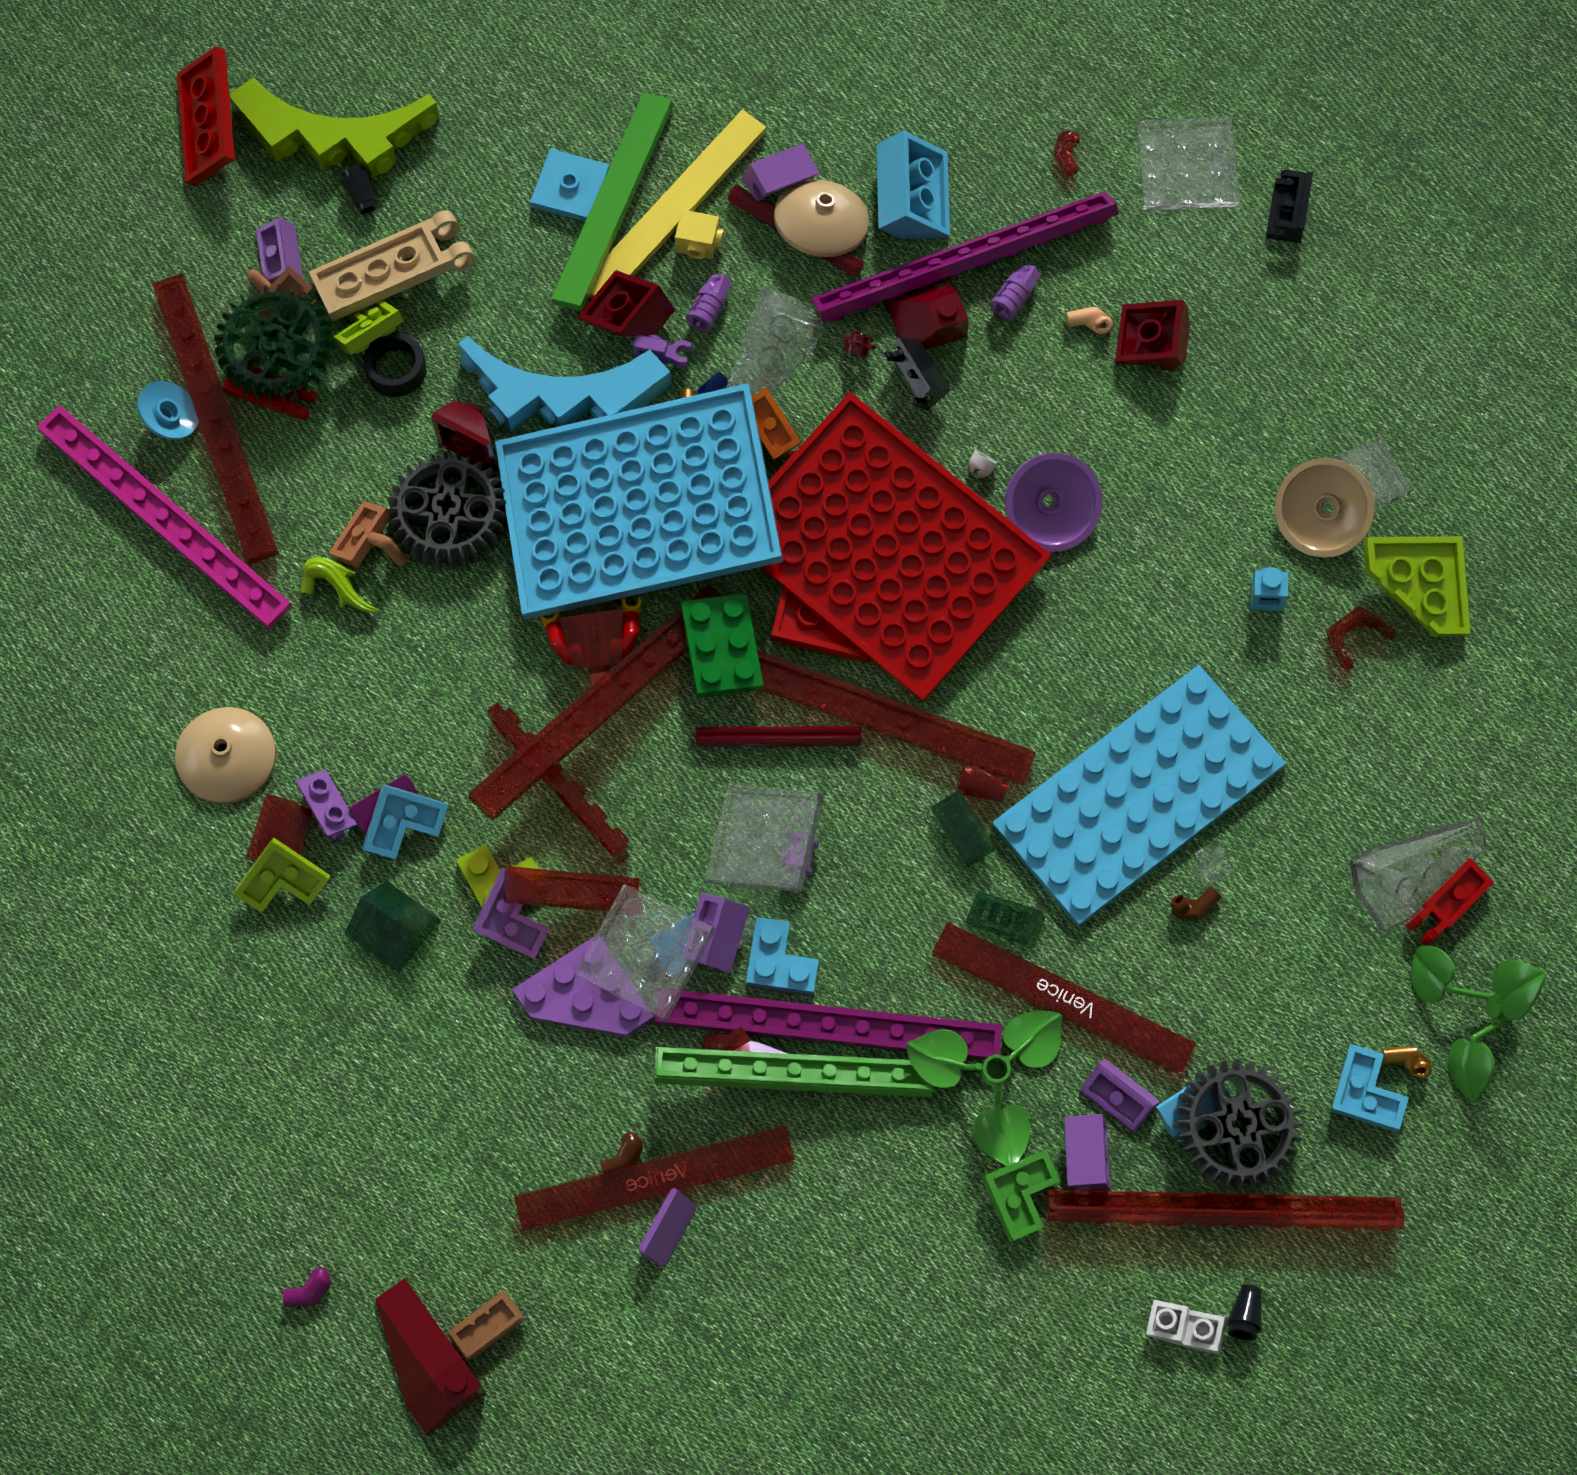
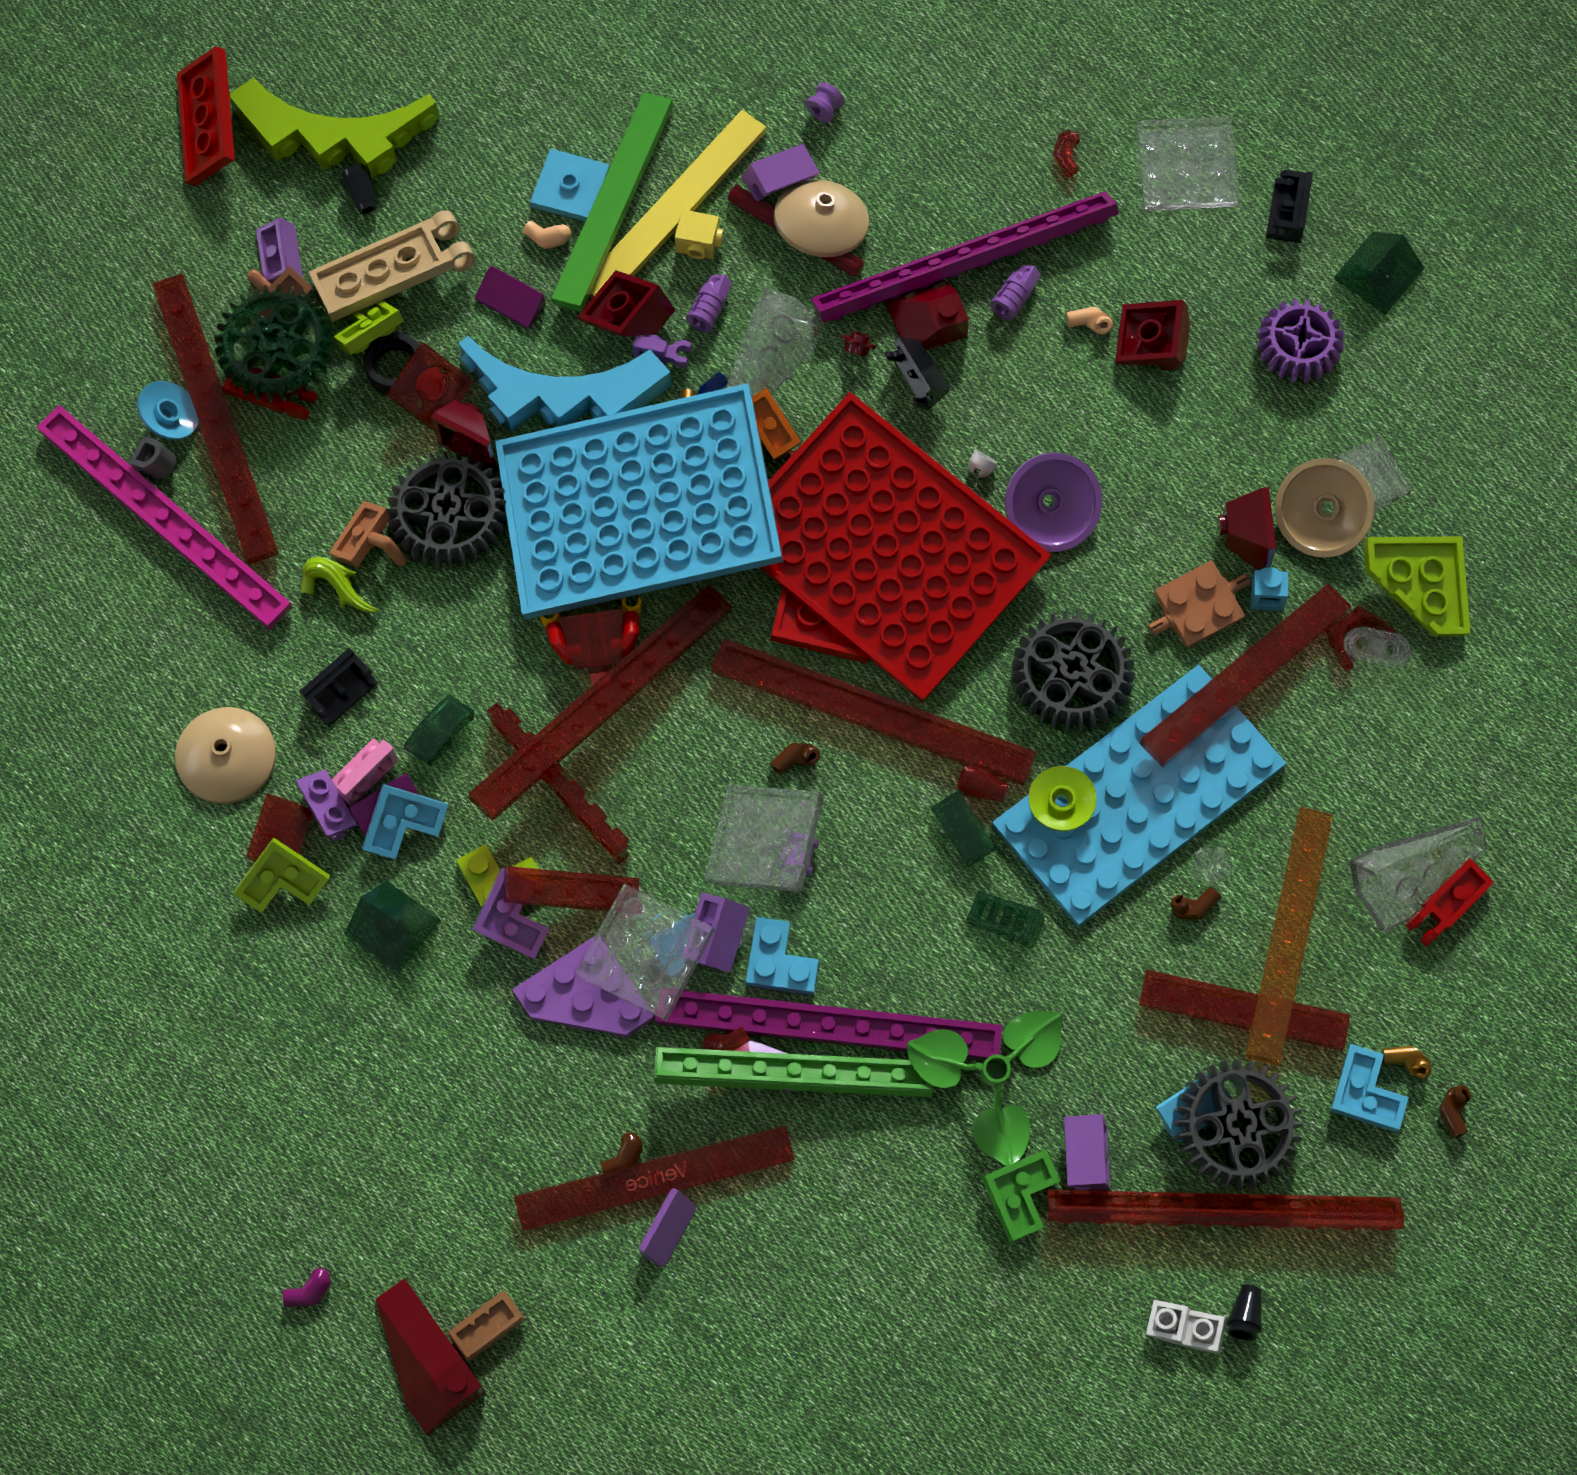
(158, 460): none -> dark grey plate
(338, 687): none -> black hinge
(364, 771): none -> bright pink bracket
(428, 384): none -> clear red tile
(436, 730): none -> clear green slope
(510, 297): none -> magenta slope
(547, 237): none -> light nougat arm
(721, 645): green plate -> none
(779, 736): dark red axle -> none
(795, 755): none -> reddish brown arm
(825, 102): none -> medium lavender wheel
(912, 188): medium azure slope -> none
(1064, 997): clear red tile -> none
(1067, 658): none -> dark grey gear
(1067, 784): none -> lime dish
(1119, 1095): medium lavender slope -> none
(1199, 604): none -> nougat plate
(1237, 1008): none -> clear red plate
(1245, 675): none -> clear red tile
(1250, 528): none -> dark red slope
(1288, 936): none -> clear orange tile
(1325, 341): none -> medium lavender gear
(1375, 647): none -> clear plate
(1381, 270): none -> clear green slope
(1451, 1109): none -> reddish brown arm
(1516, 991): bright green plant -> none

